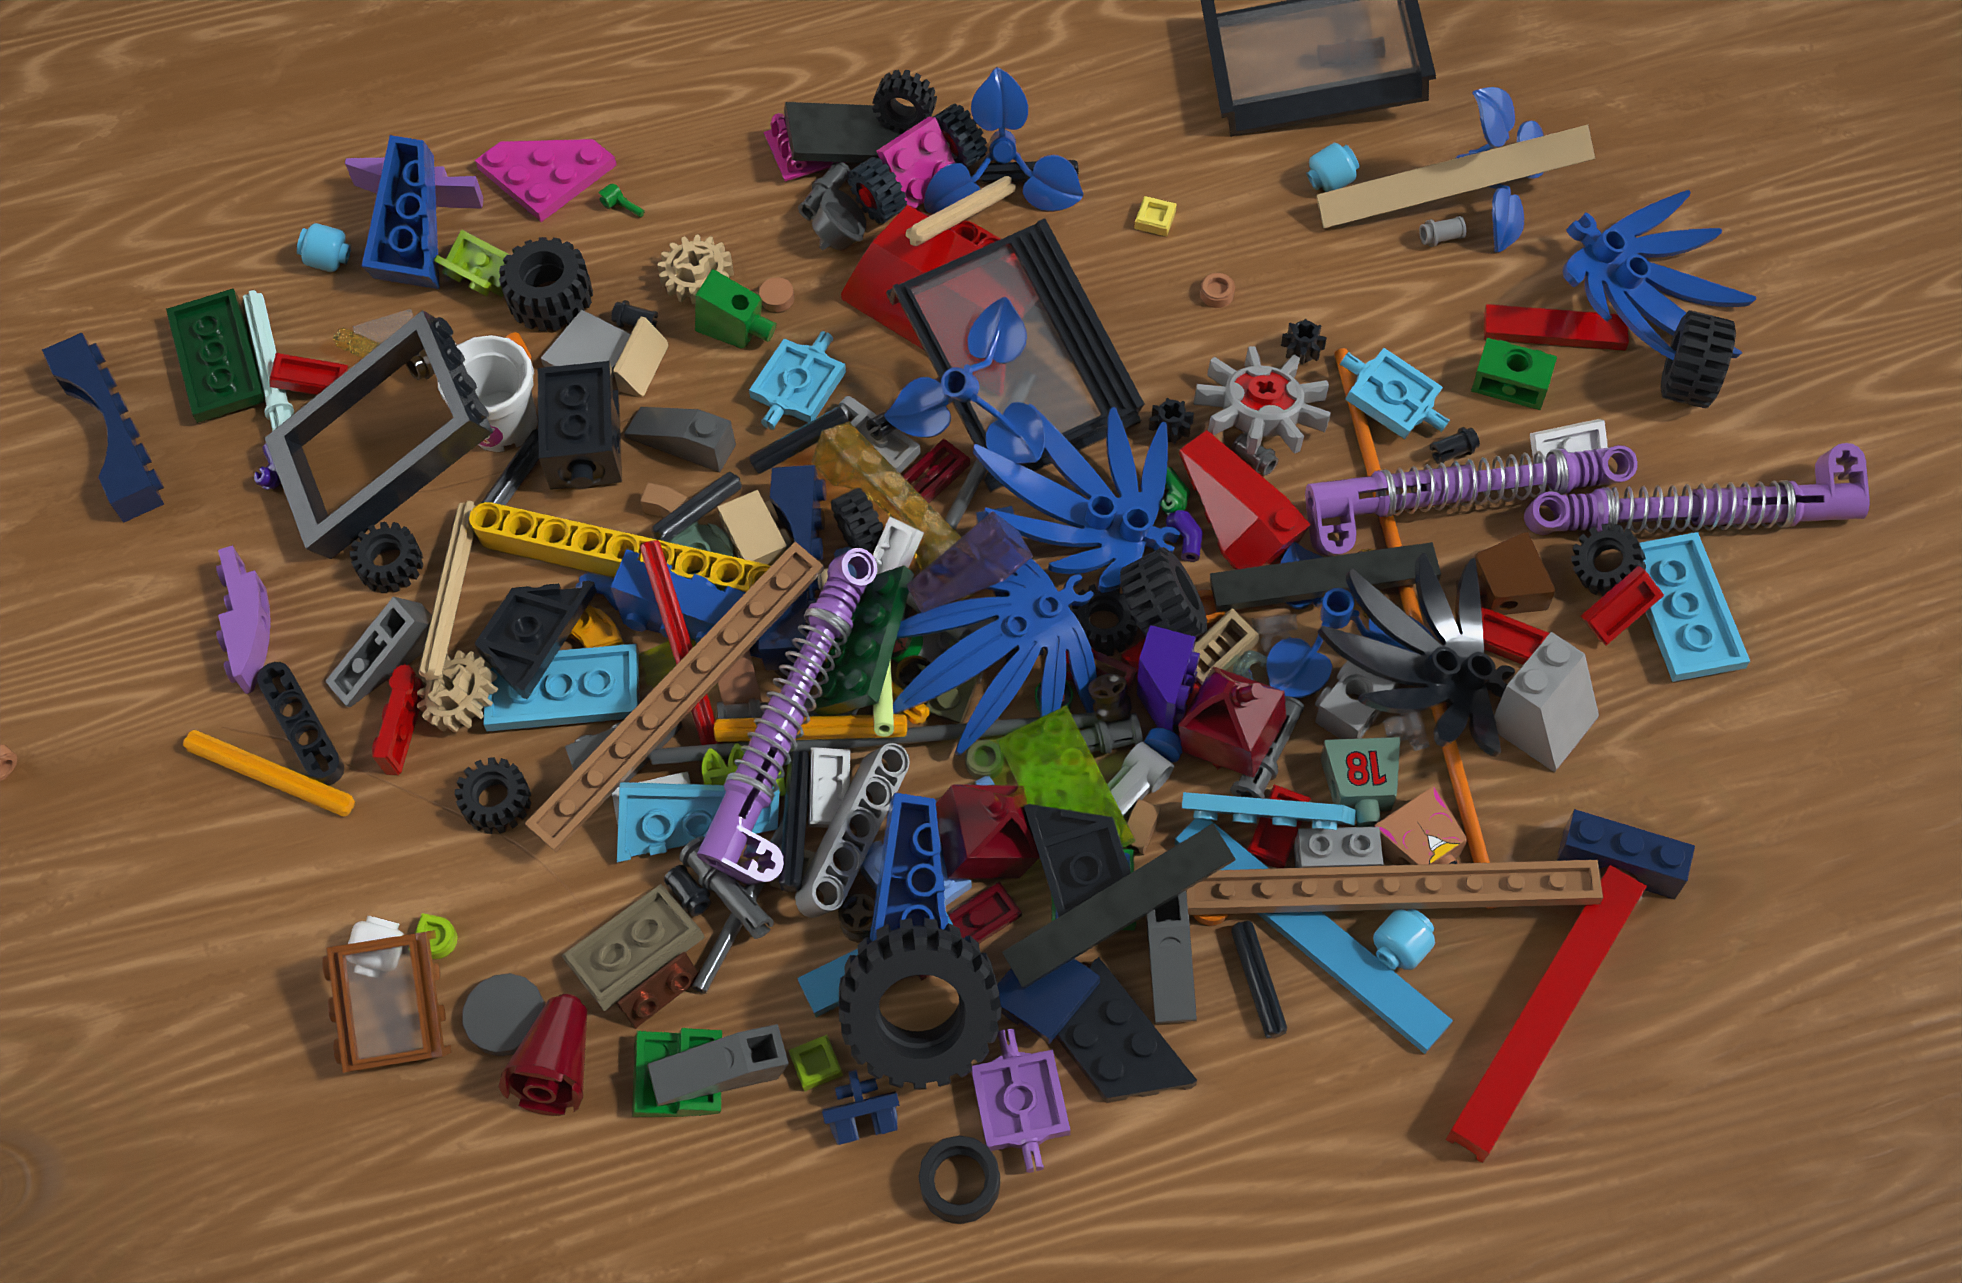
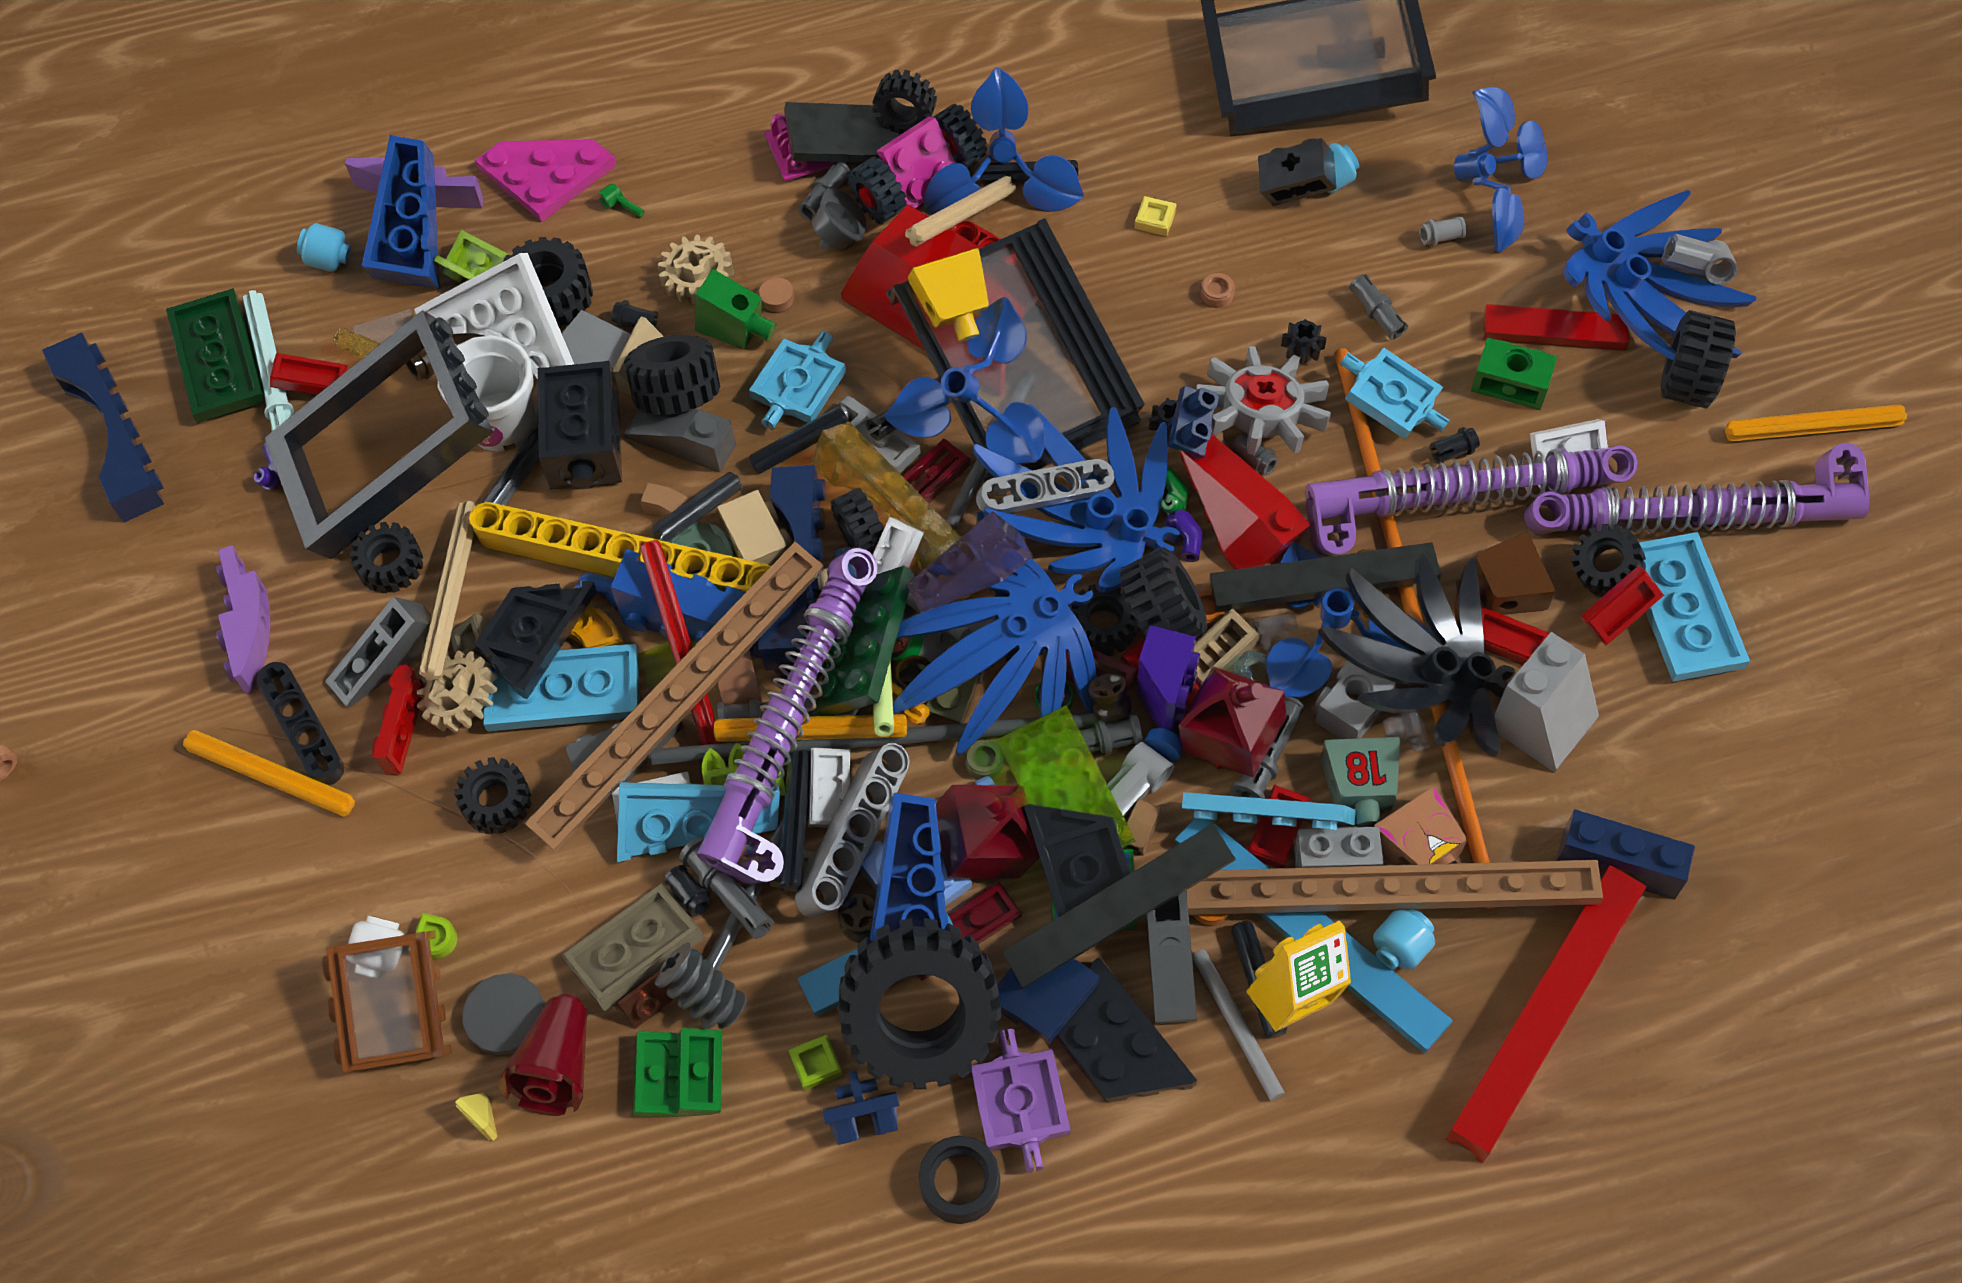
(466, 634): none -> dark tan slope
(479, 1113): none -> light yellow slope
(508, 305): none -> white plate
(672, 374): none -> black tyre
(701, 985): none -> dark grey piece
(720, 1065): dark grey slope -> none
(952, 292): none -> yellow torso
(1044, 482): none -> light grey beam
(1192, 421): none -> dark blue hips
(1238, 1025): none -> light grey bar
(1297, 171): none -> black brick
(1302, 975): none -> yellow slope
(1378, 306): none -> dark grey pin
(1455, 176): tan tile -> none
(1699, 258): none -> light grey piece
(1815, 422): none -> light orange axle

